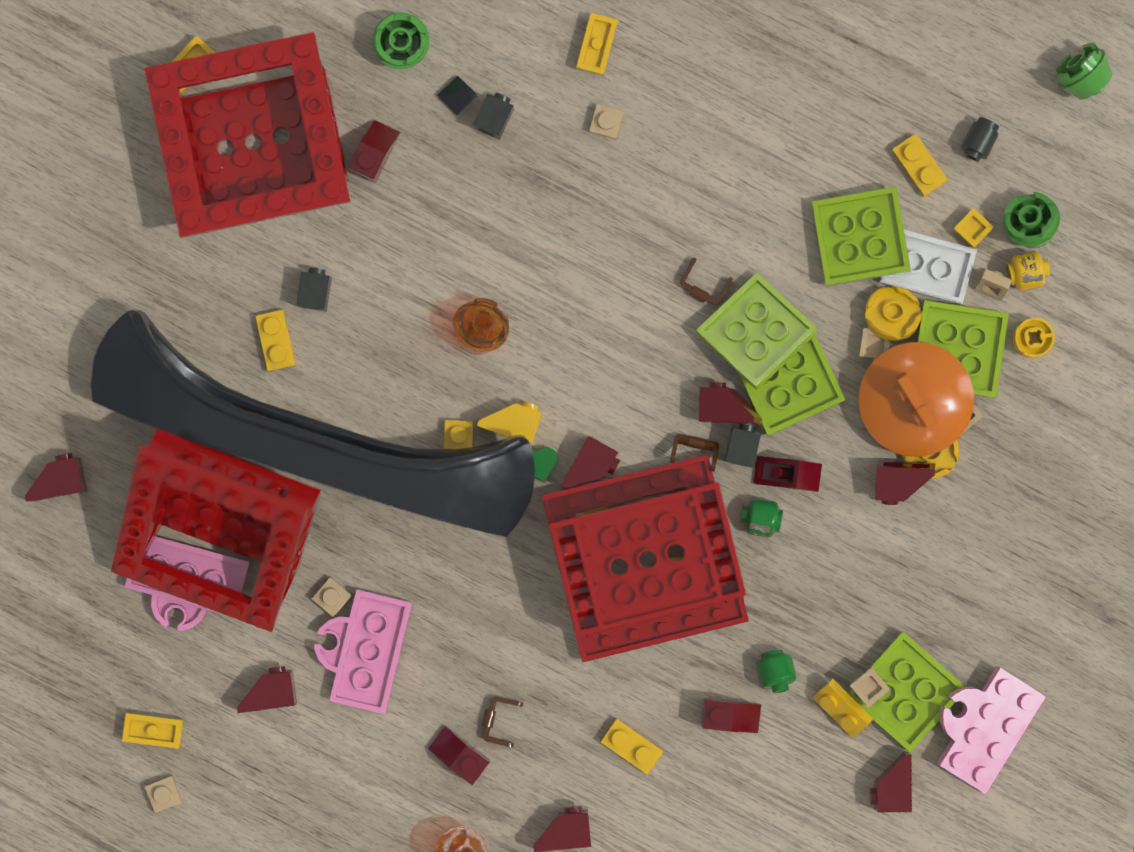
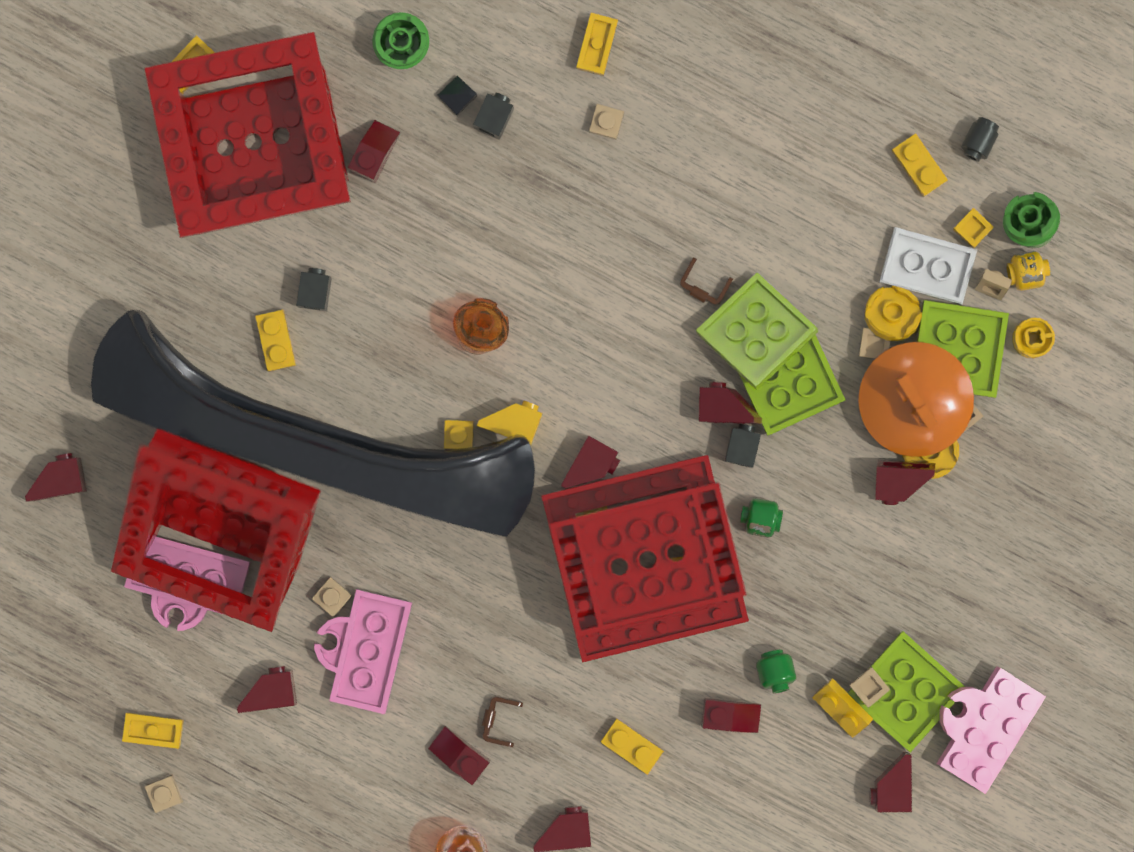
(544, 462): green tile -> none
(698, 443): reddish brown piece -> none
(787, 473): dark red slope -> none
(861, 236): lime plate -> none
(1085, 72): bright green cone -> none

